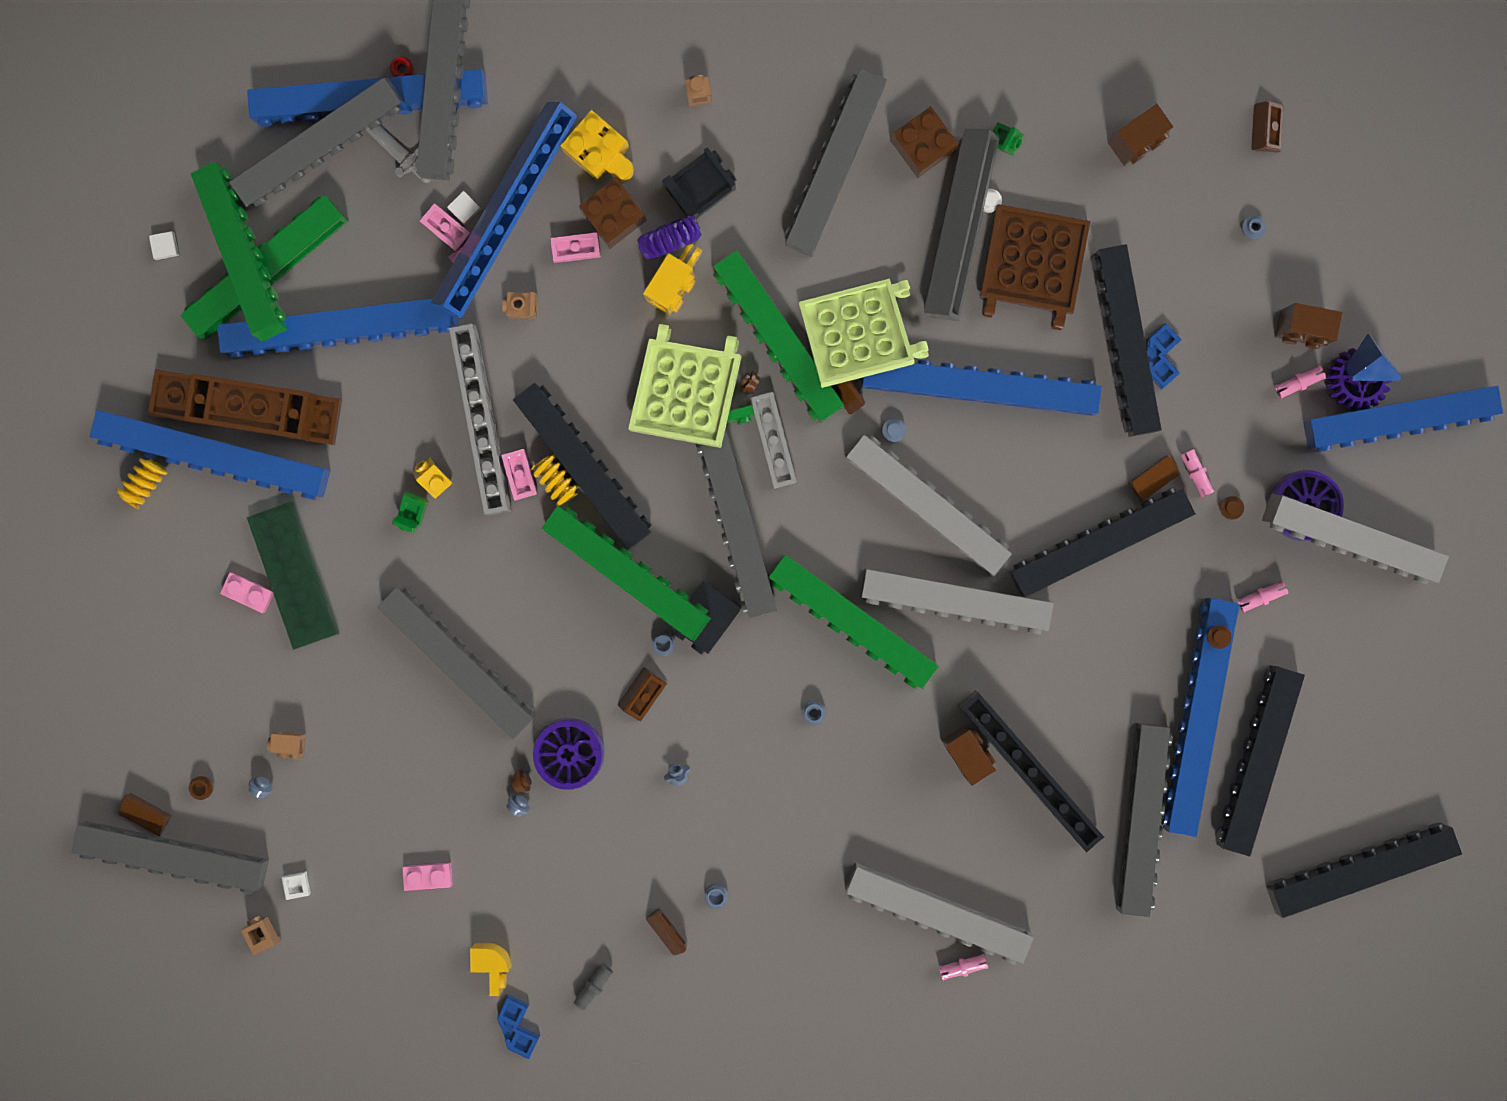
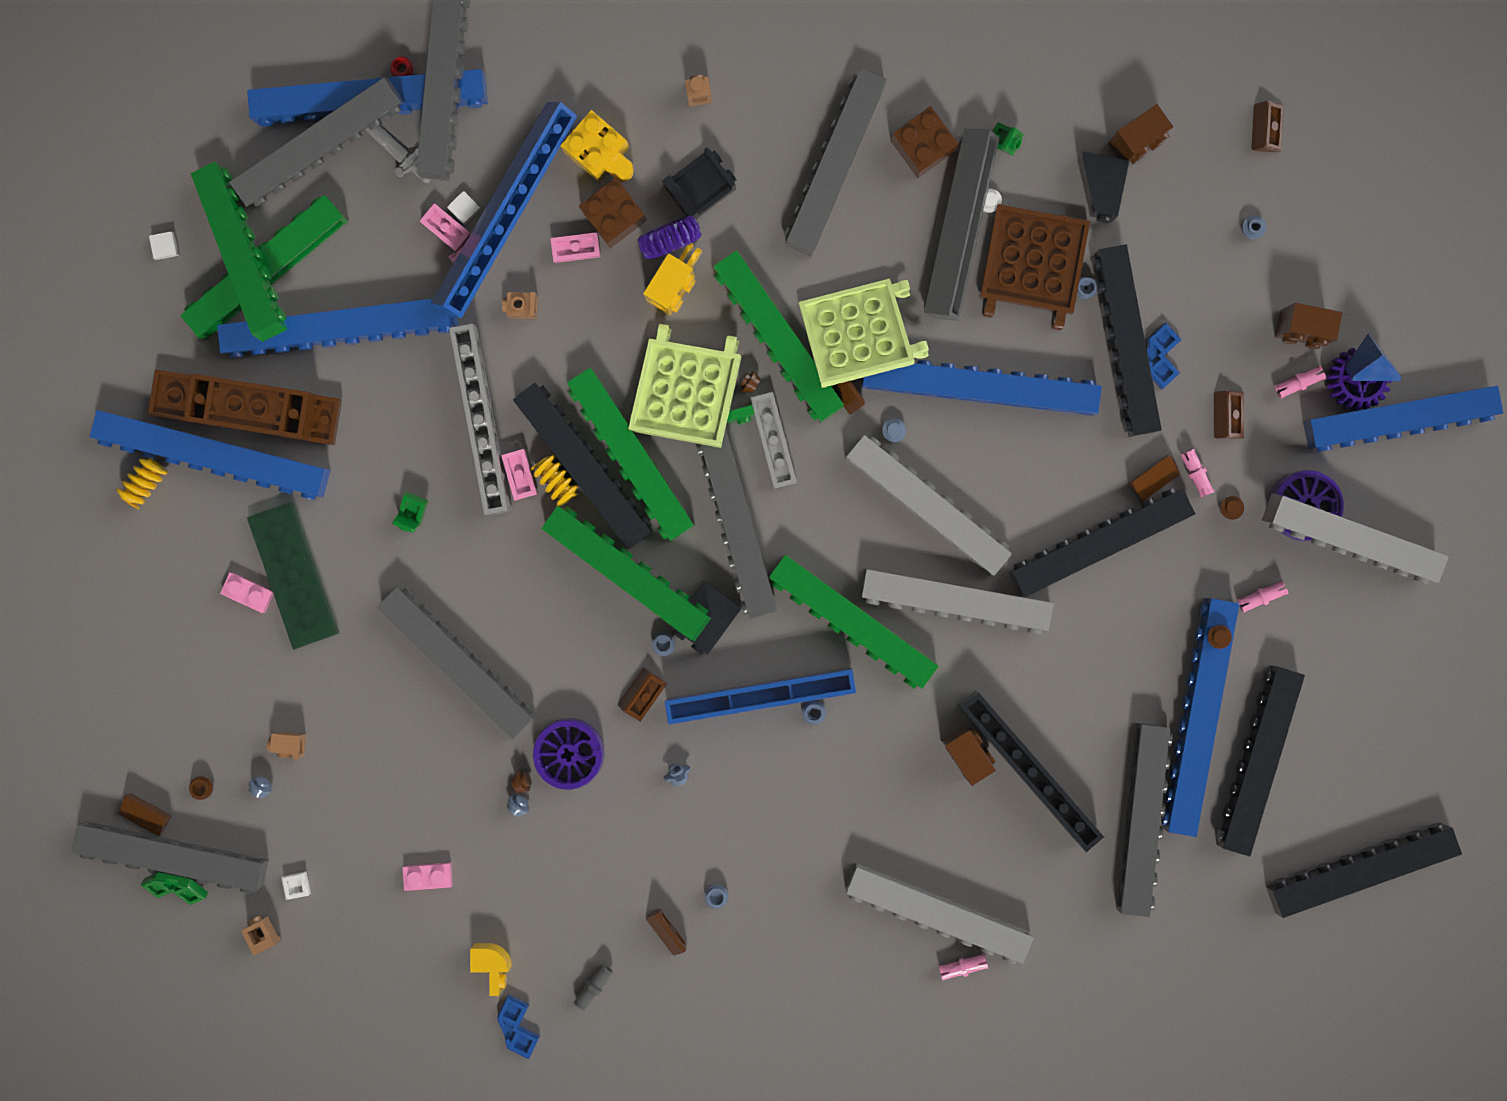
(185, 888): none -> green tile
(431, 477): yellow bracket -> none
(630, 454): none -> green brick
(760, 696): none -> blue brick
(1092, 288): none -> sand blue plate
(1103, 184): none -> black slope
(1229, 415): none -> reddish brown slope

